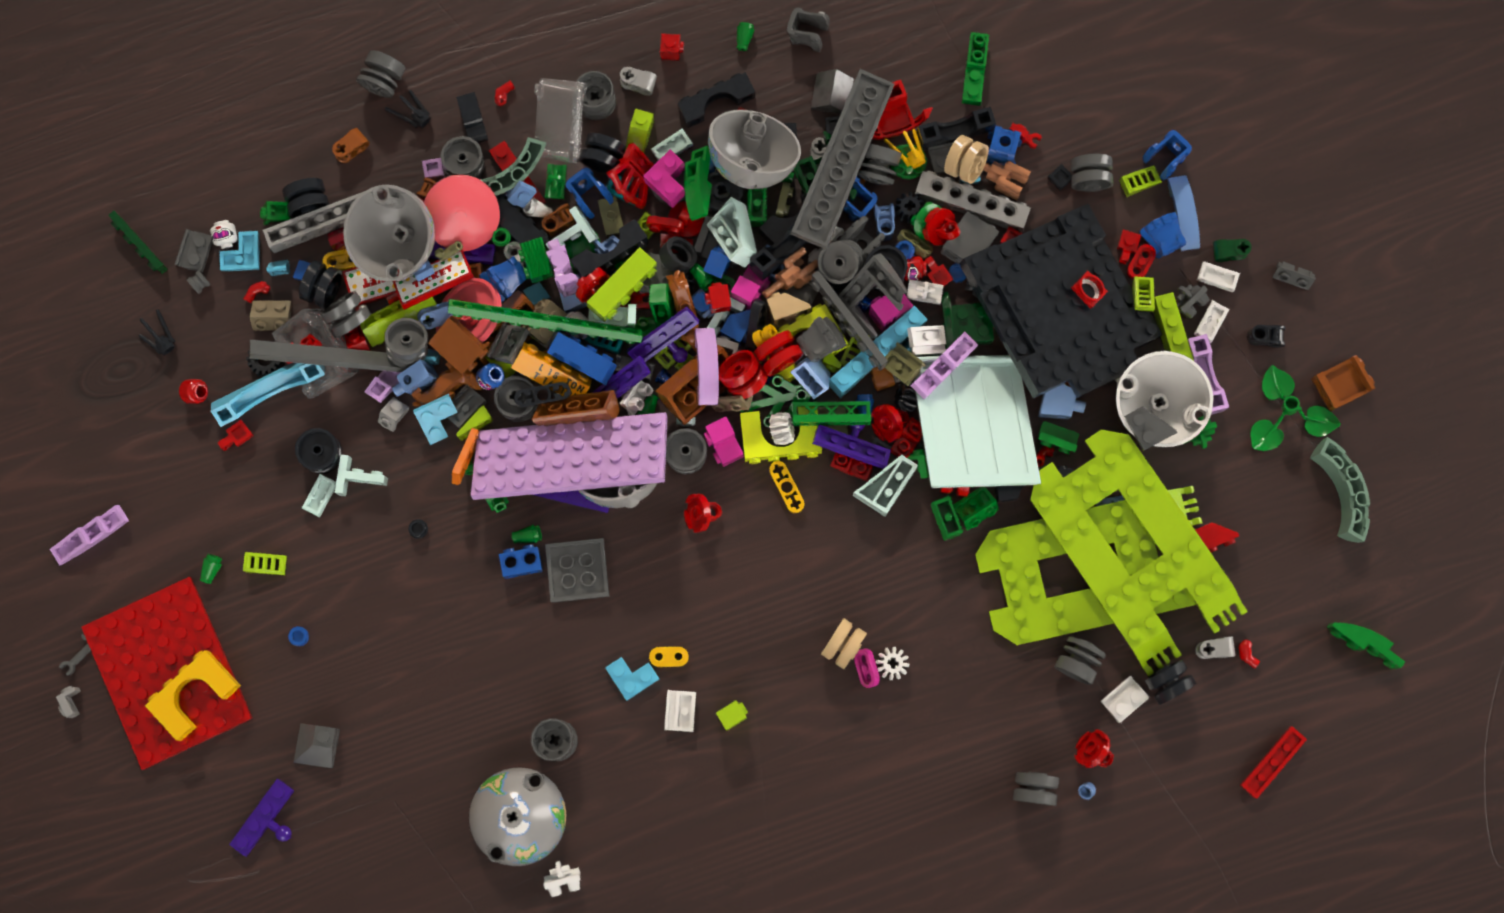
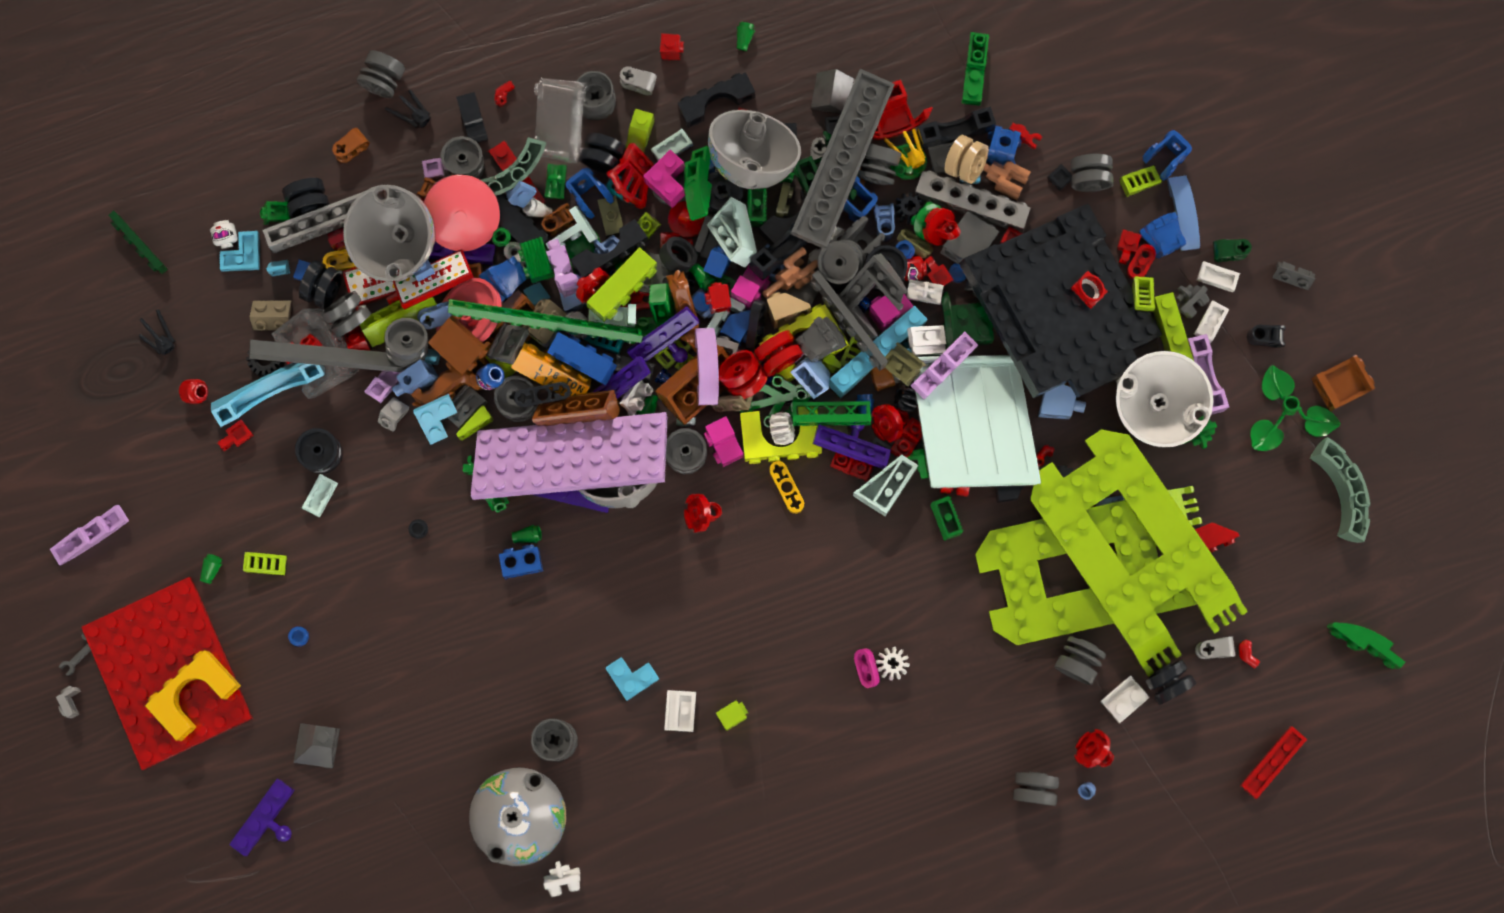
(194, 250): dark grey plate -> none
(198, 282): dark grey wheel -> none
(255, 289): red arm -> none
(356, 475): light aqua bracket -> none
(444, 254): olive arm -> none
(465, 457): orange tile -> none
(577, 570): dark grey plate -> none
(669, 225): red plate -> none
(669, 657): yellow plate -> none
(761, 336): yellow wheel -> none
(818, 20): dark grey piece -> none
(843, 643): tan wheel -> none
(976, 507): green bracket -> none
(1058, 436): green bracket -> none
(1148, 428): dark grey wing -> none

